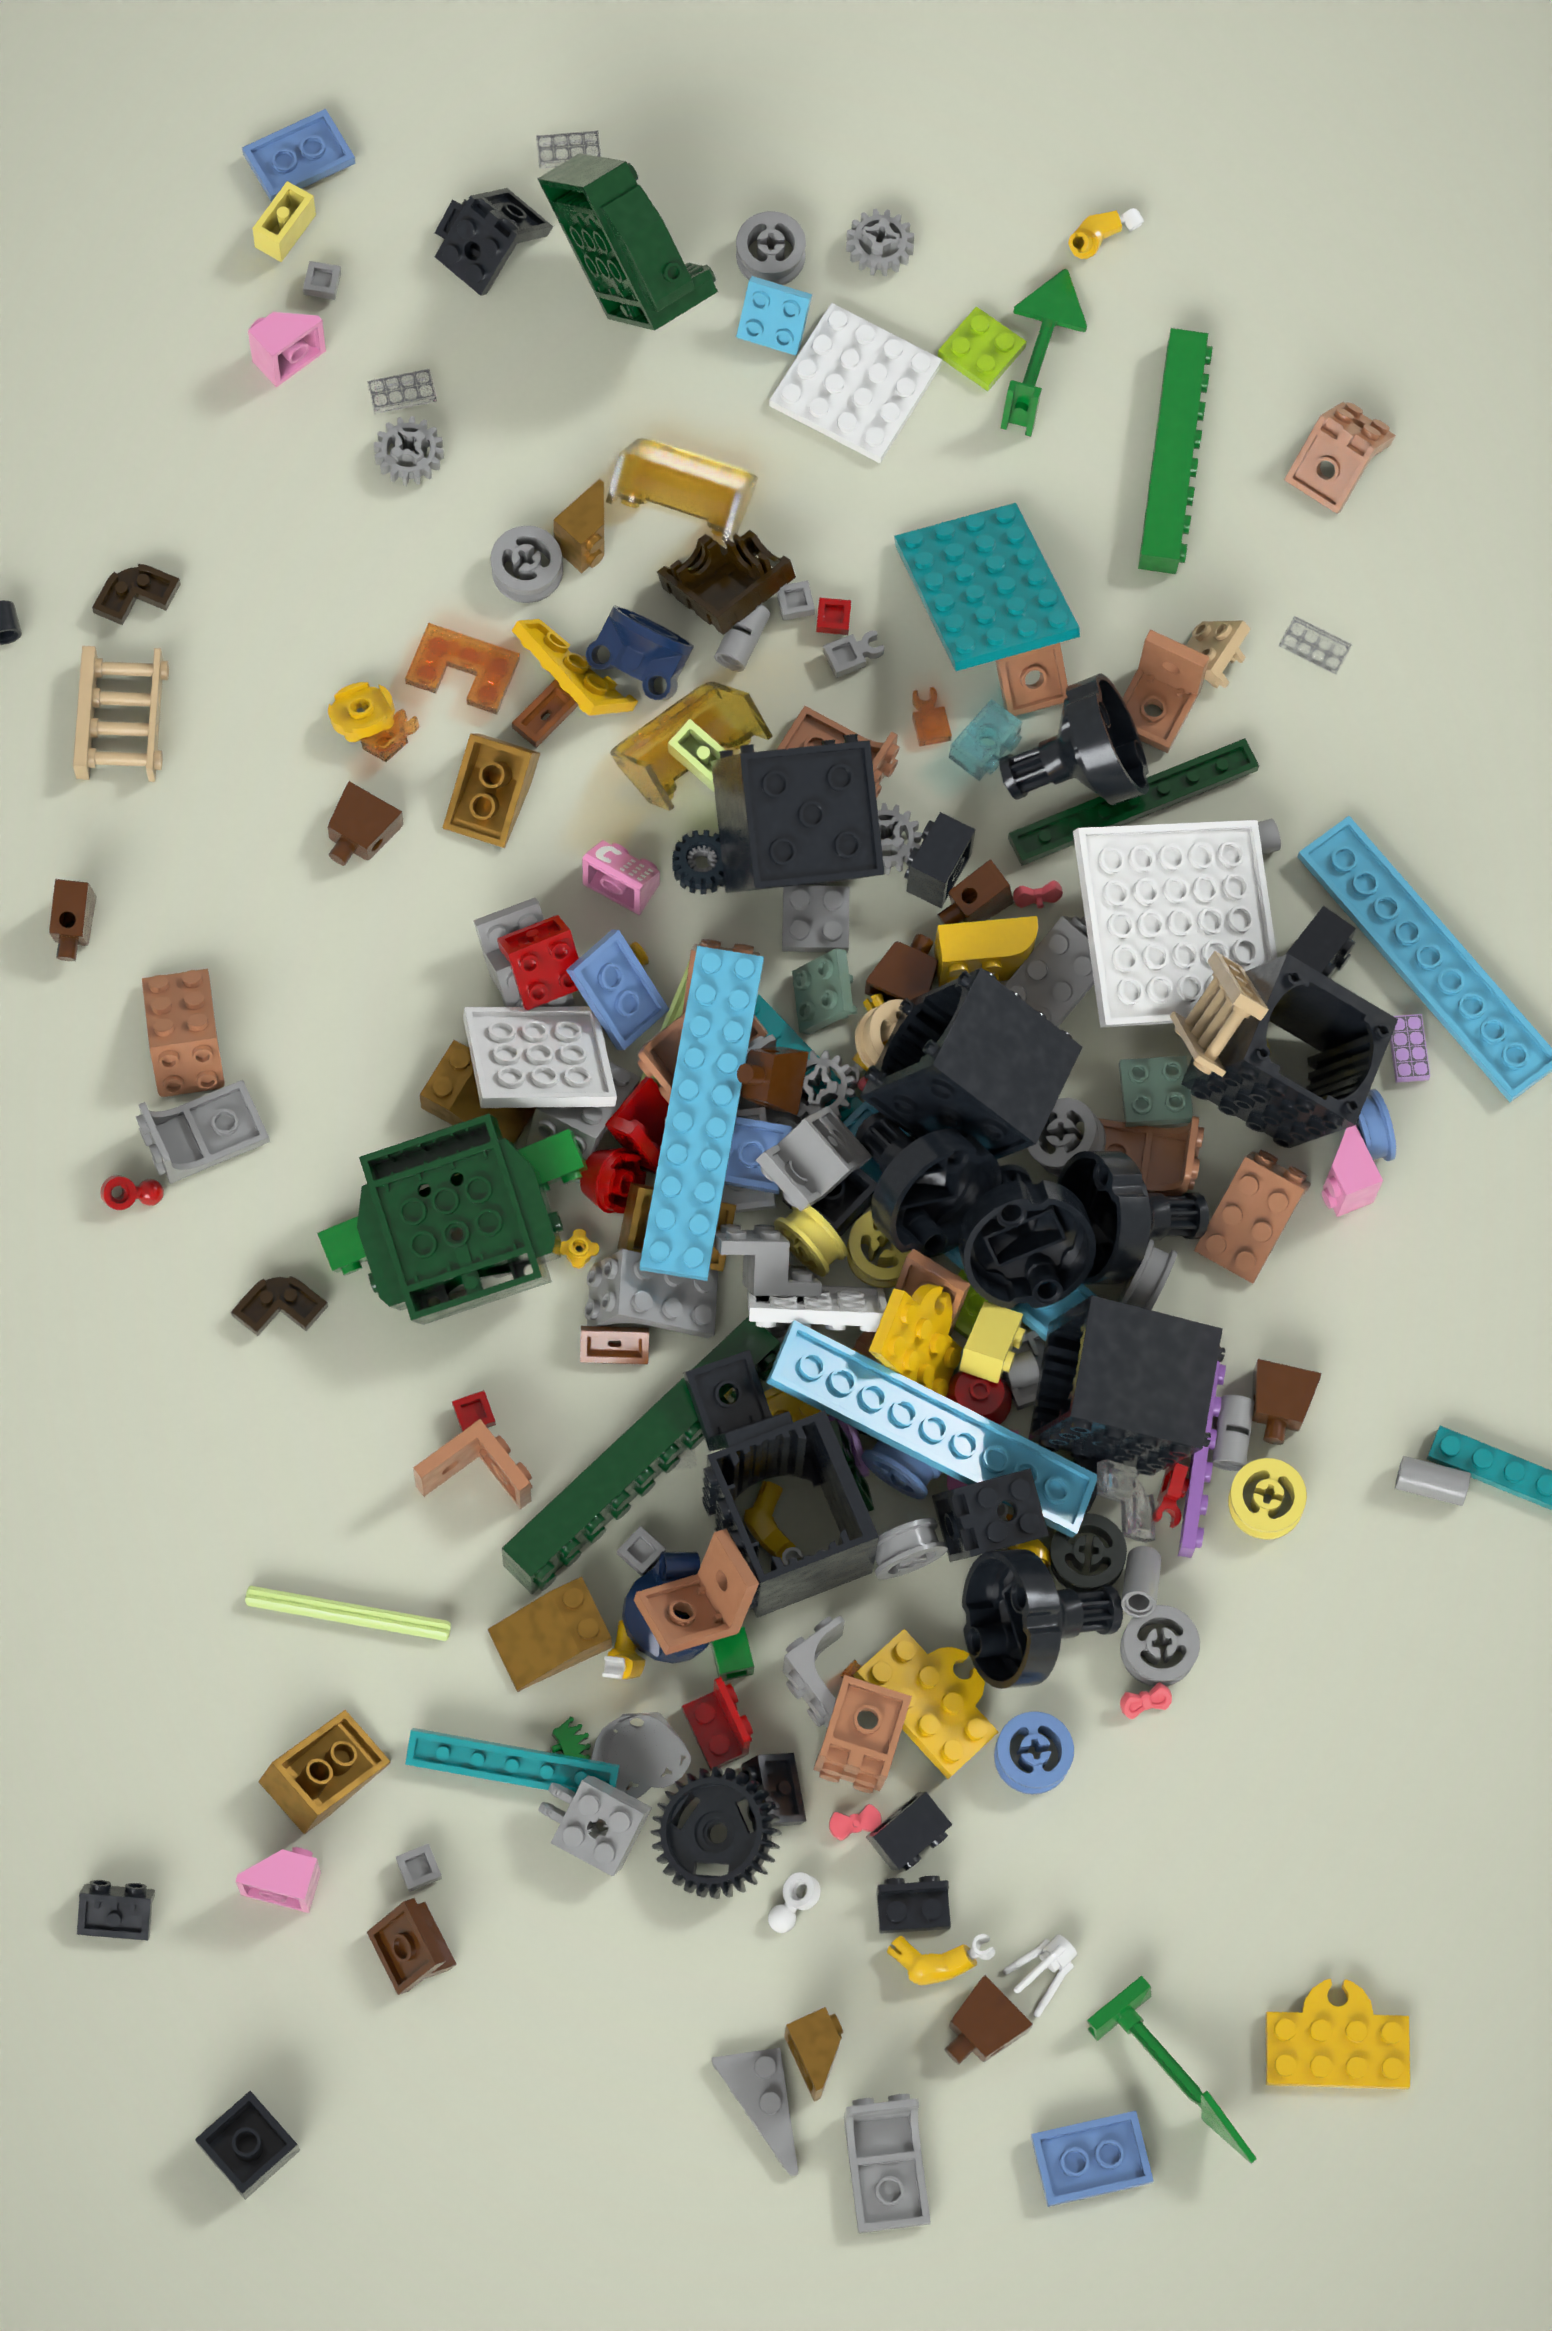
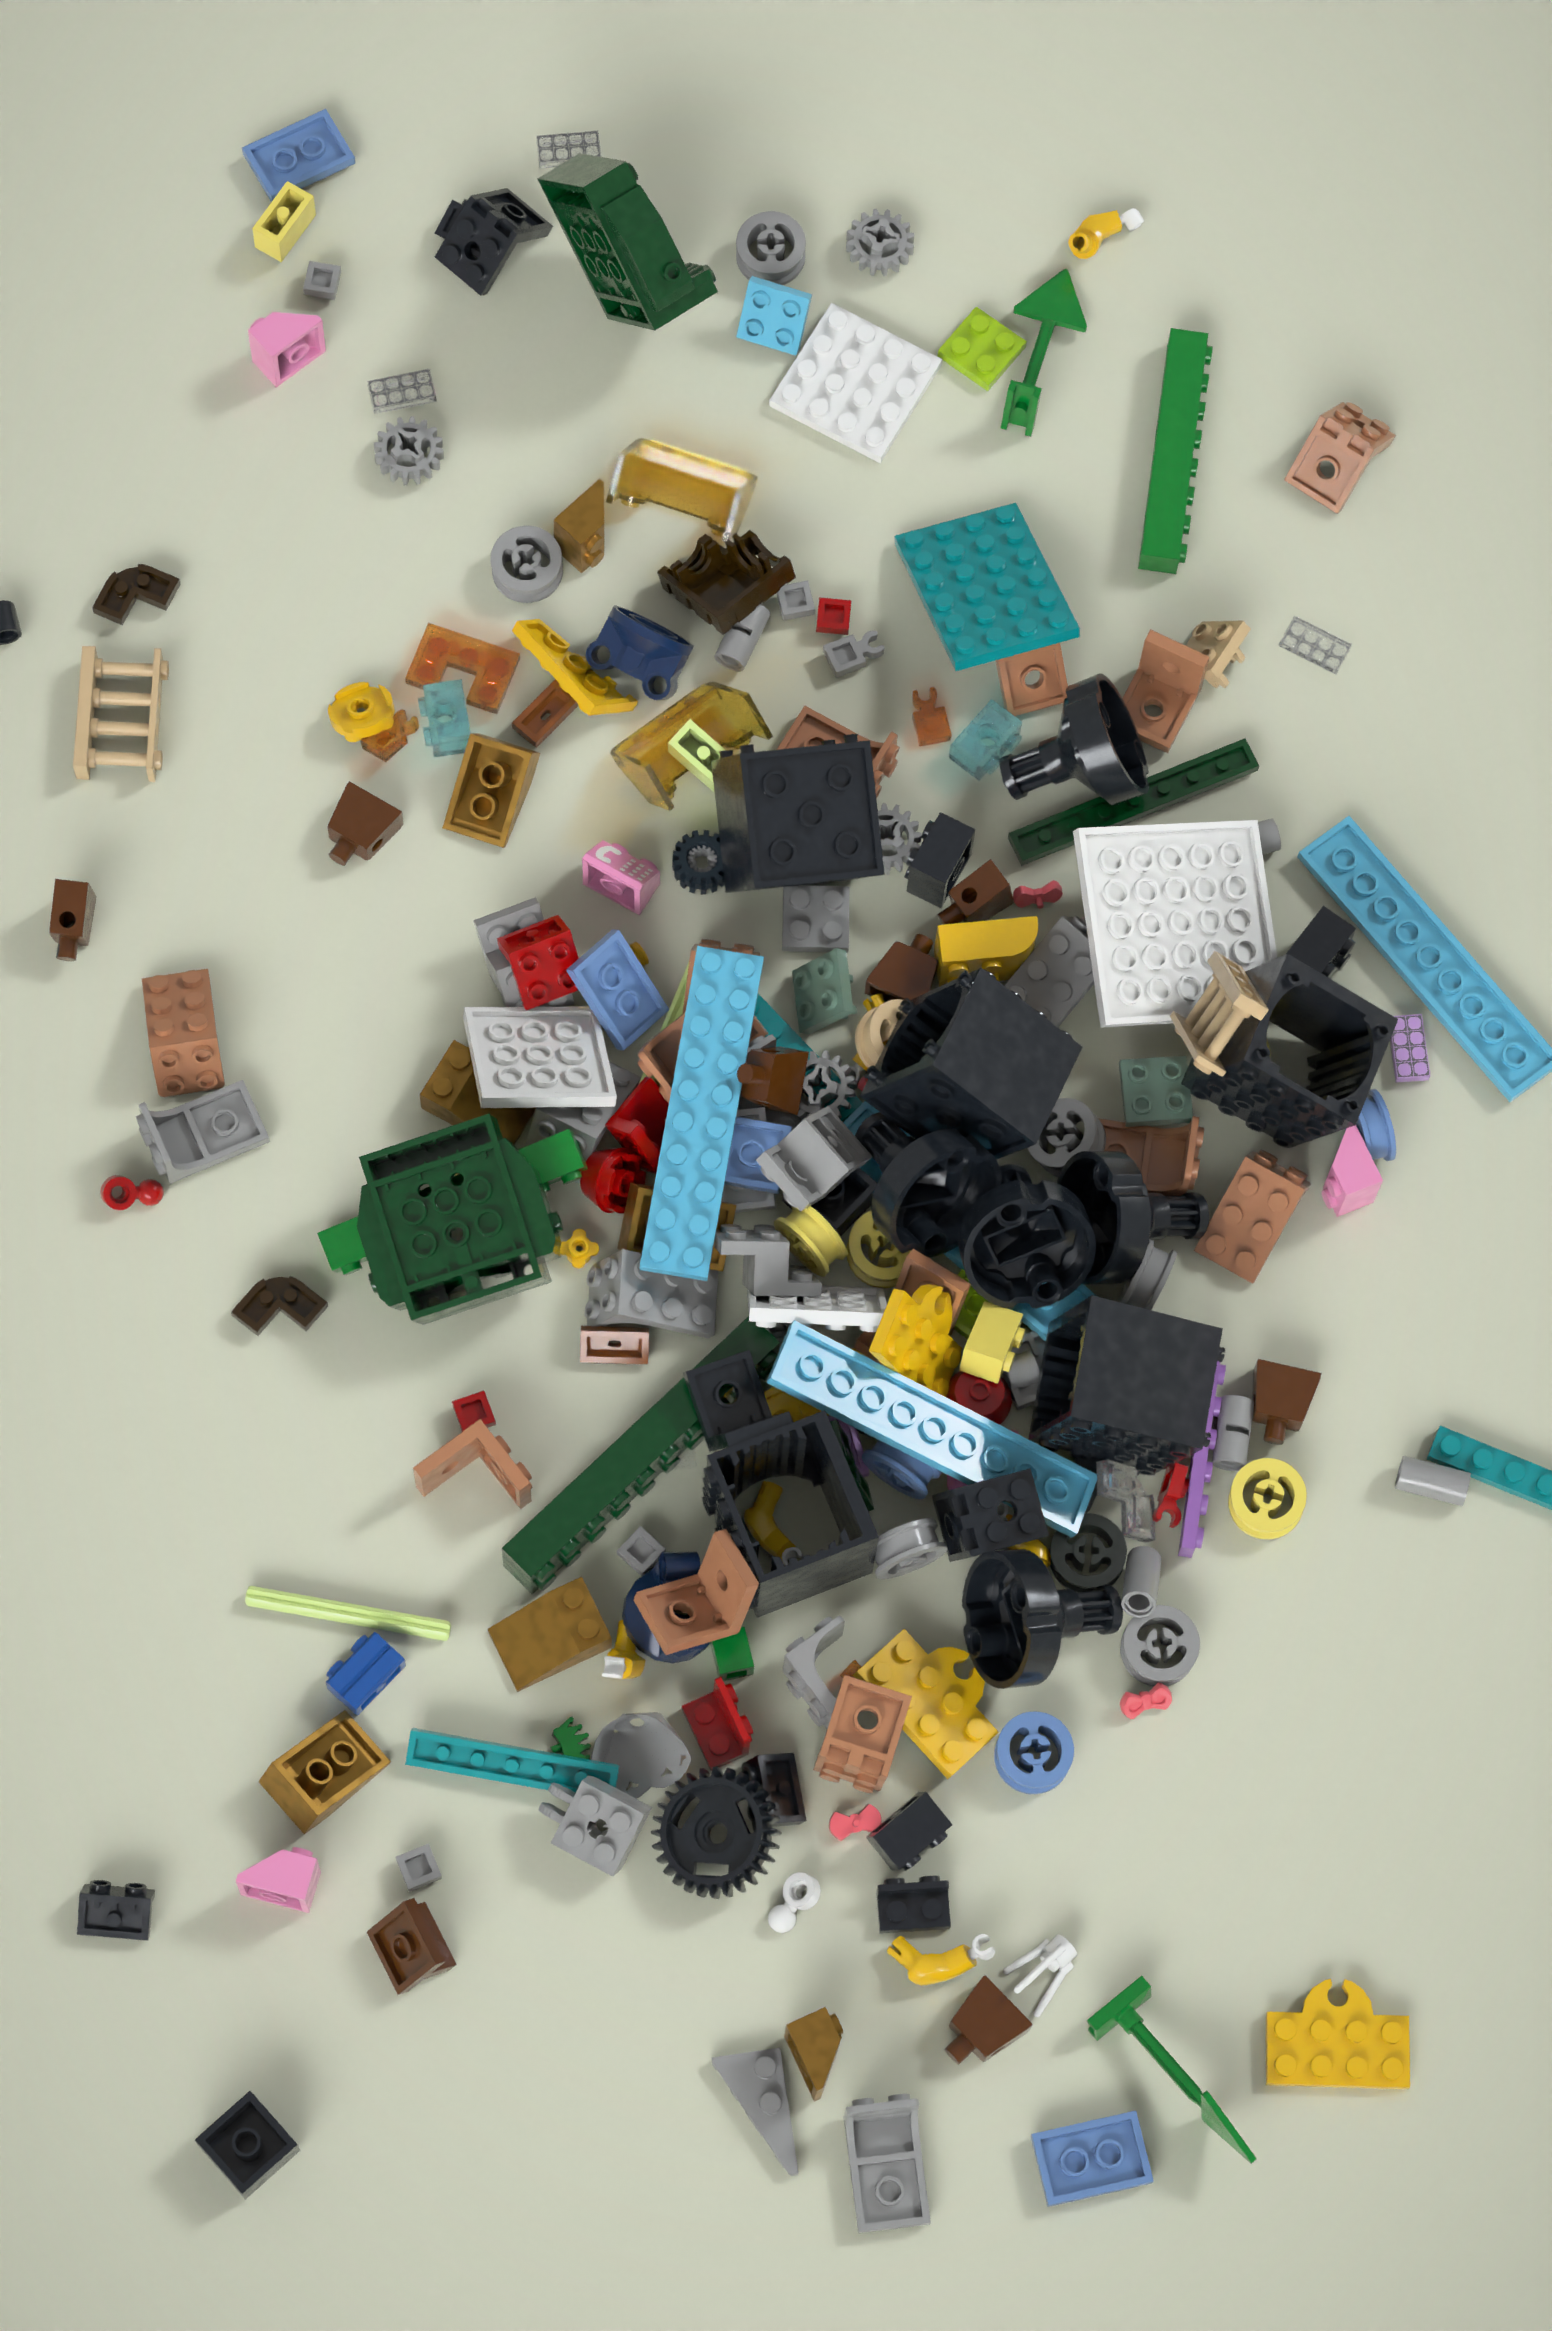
(364, 1672): none -> blue brick
(449, 700): none -> clear light blue brick

